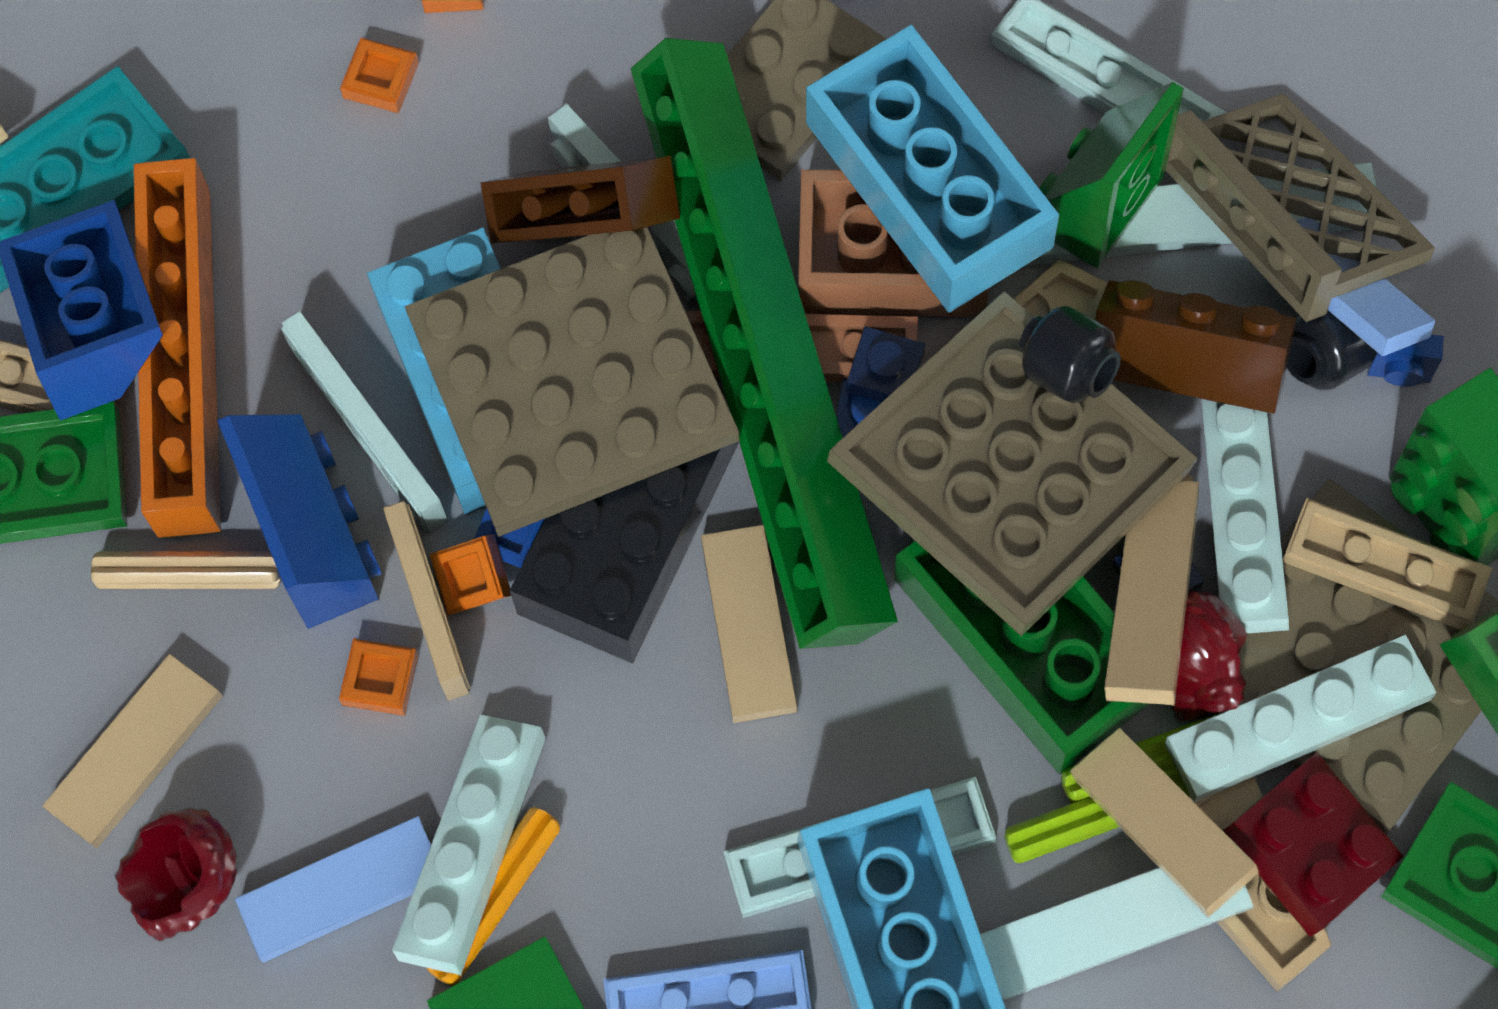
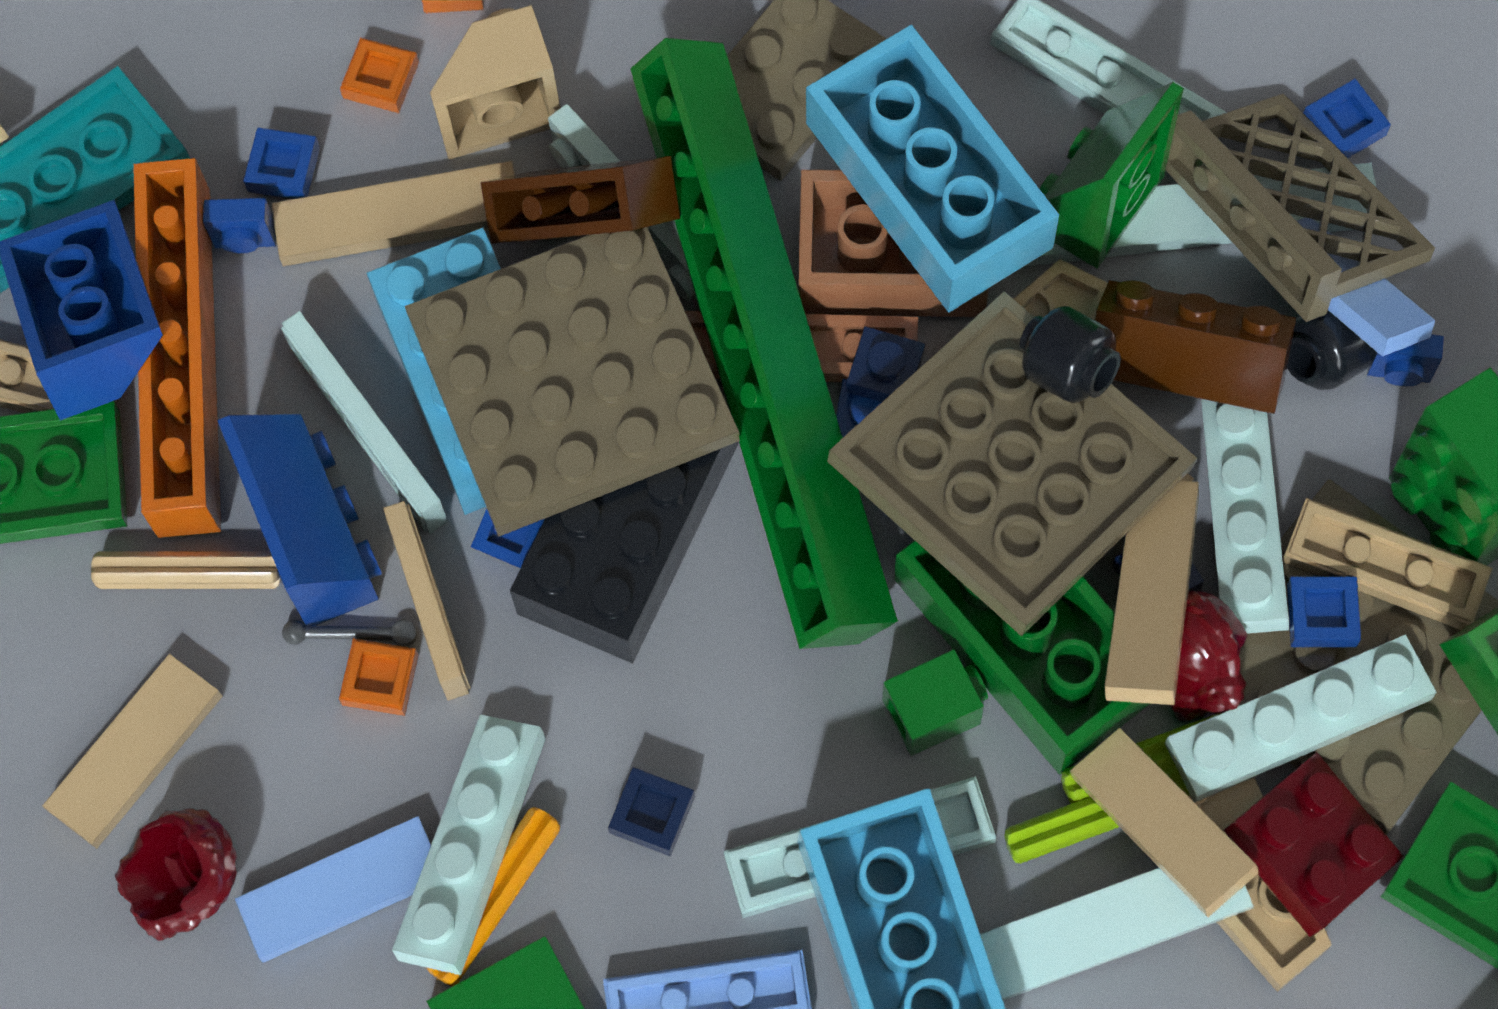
(239, 224): none -> blue plate
(281, 164): none -> blue plate
(383, 215): none -> tan tile
(402, 632): none -> dark grey hinge
(470, 574): orange tile -> none
(496, 84): none -> tan slope
(651, 811): none -> dark blue plate
(748, 624): tan tile -> none
(934, 701): none -> green brick
(1323, 612): none -> blue plate
(1348, 118): none -> blue plate

